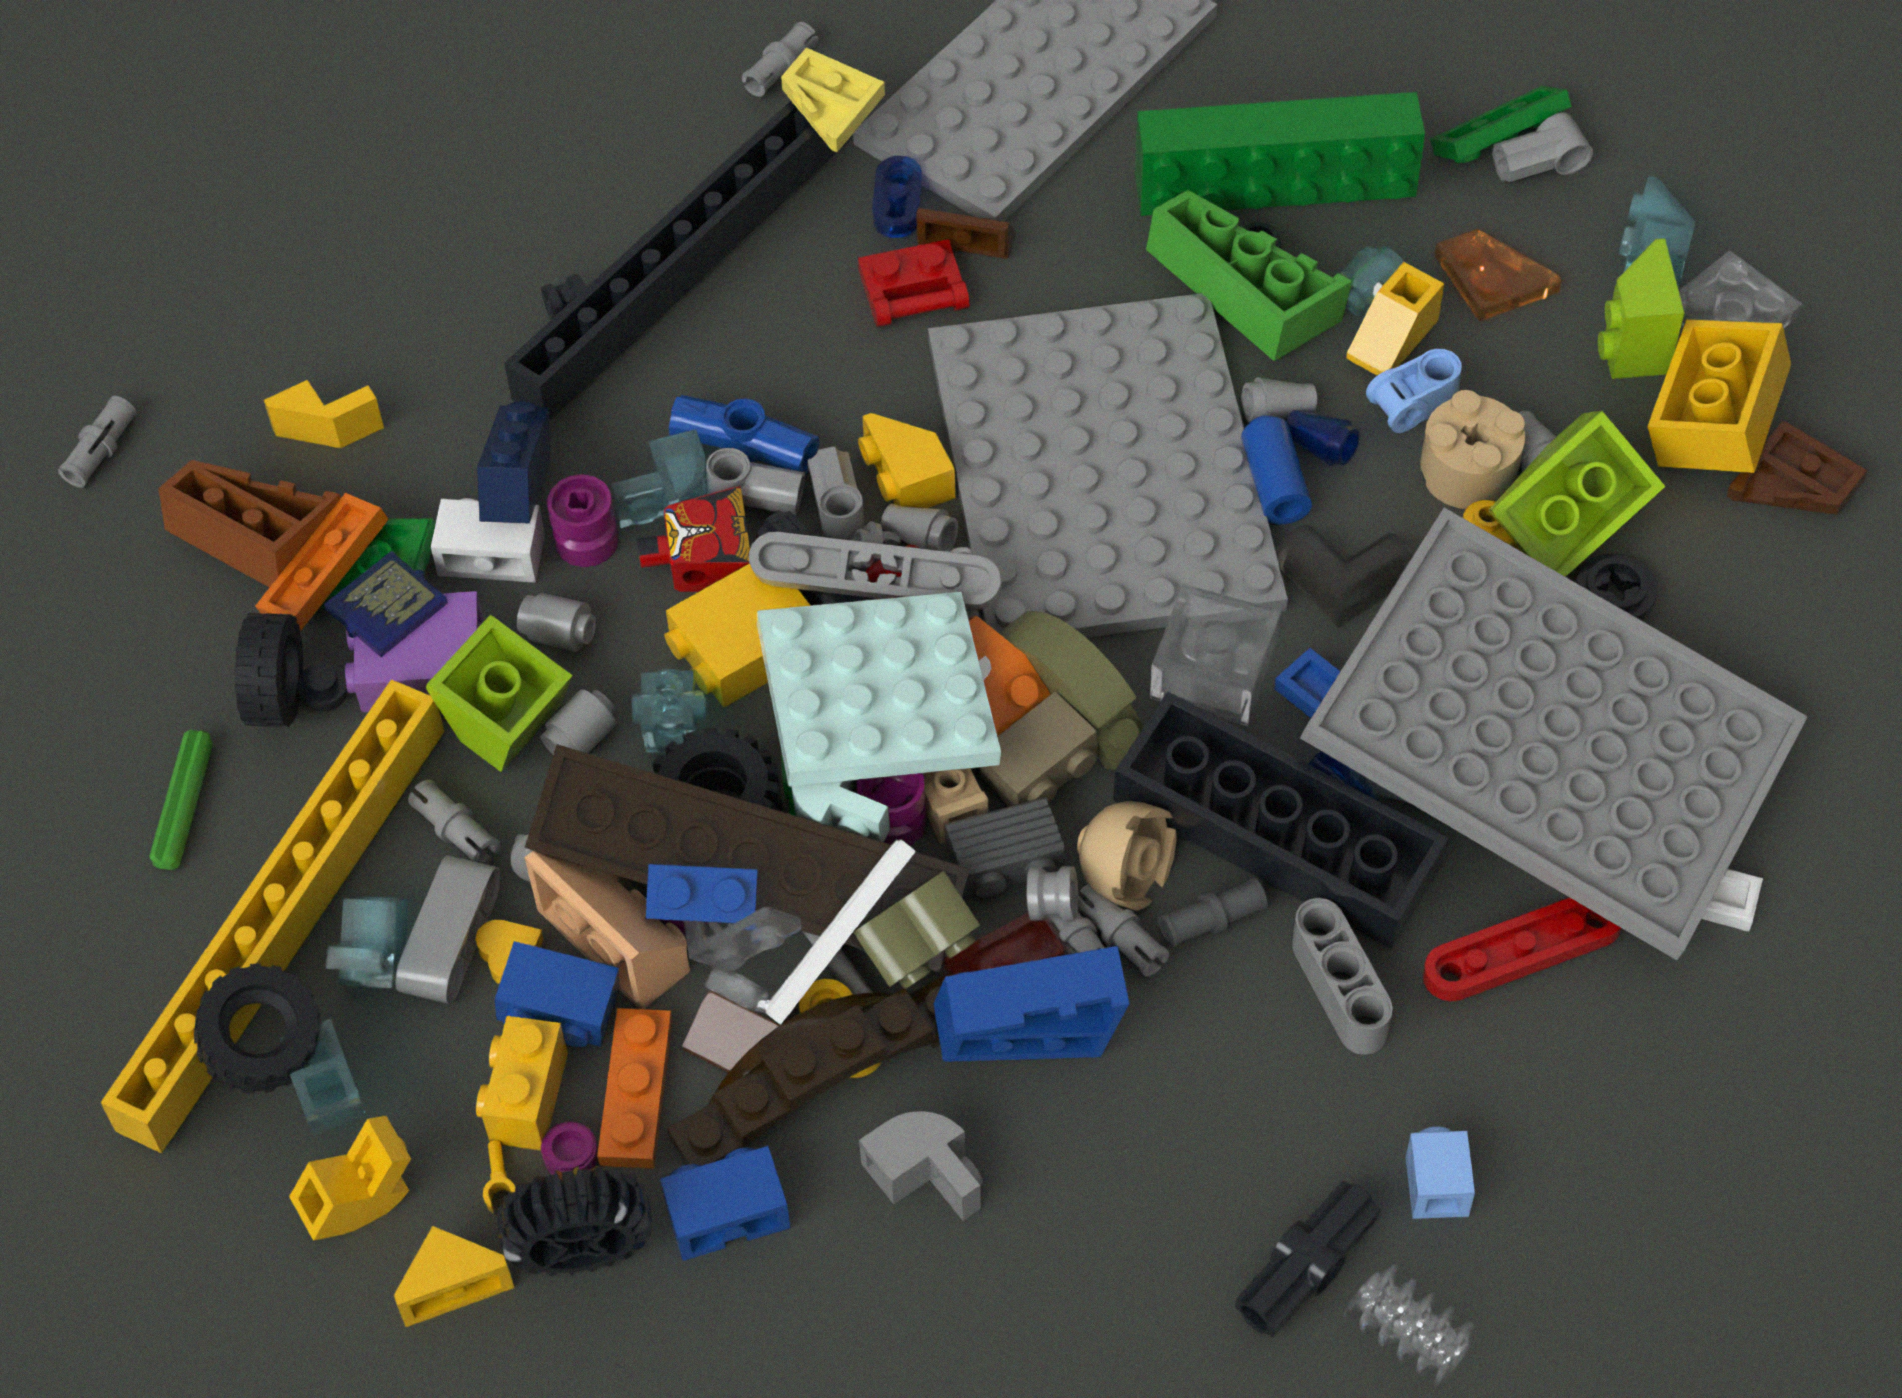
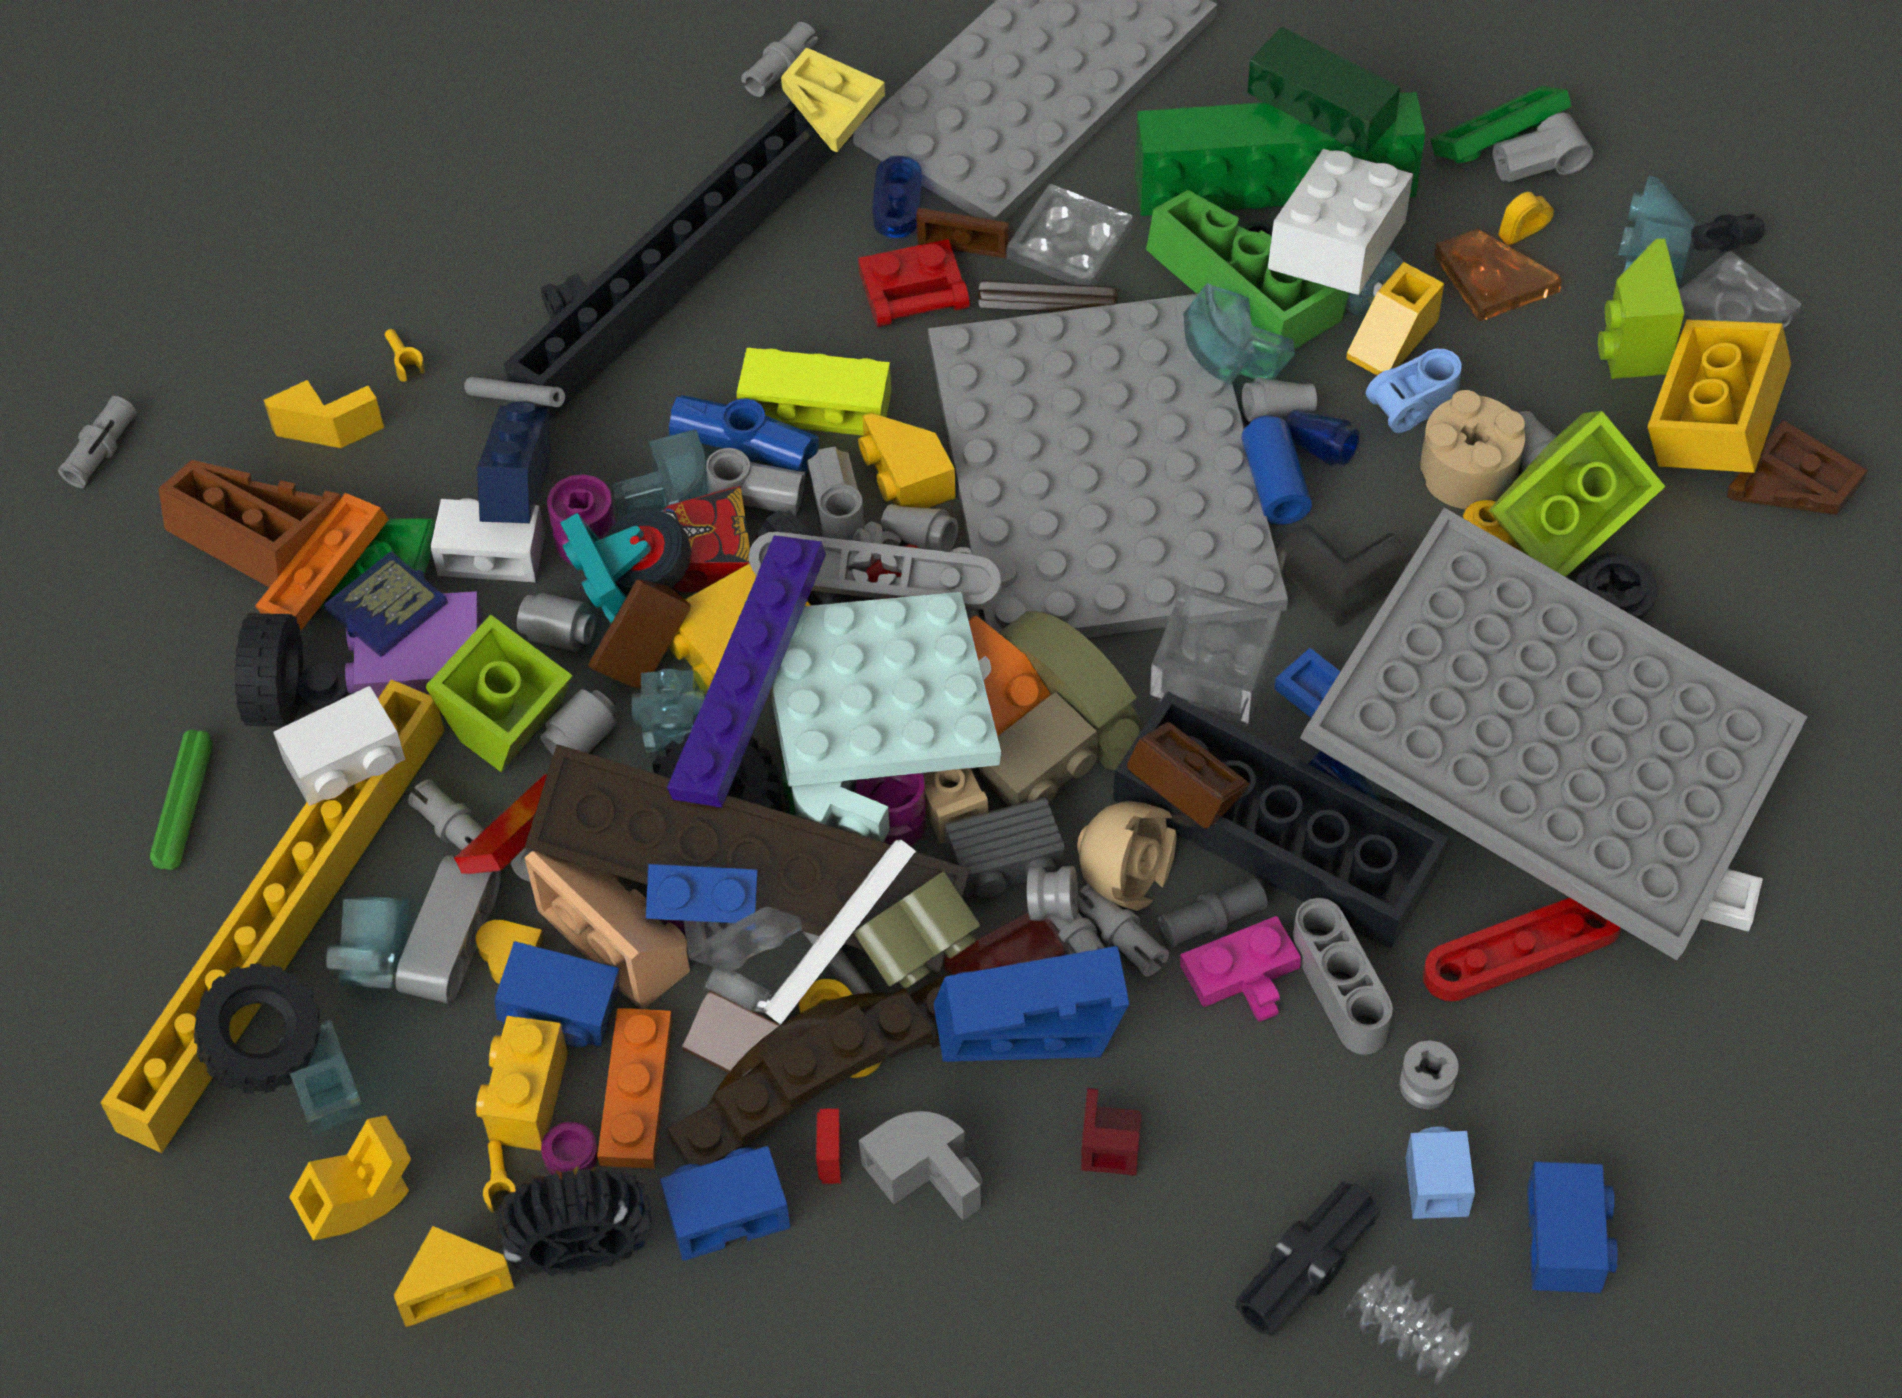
(339, 746): none -> white brick
(403, 355): none -> yellow hand
(503, 837): none -> red tile
(514, 391): none -> light grey piece
(638, 546): none -> plate
(640, 632): none -> reddish brown slope
(746, 672): none -> dark purple plate
(816, 389): none -> neon yellow brick
(829, 1146): none -> red tile
(1043, 296): none -> dark brown axle
(1069, 236): none -> clear plate
(1109, 1138): none -> dark red panel
(1186, 774): none -> reddish brown slope
(1227, 343): none -> clear light blue brick
(1244, 964): none -> dark pink plate
(1323, 90): none -> dark green brick
(1340, 221): none -> white brick
(1423, 1087): none -> light grey wheel
(1524, 217): none -> yellow tile
(1569, 1227): none -> blue brick
(1728, 232): none -> black axle

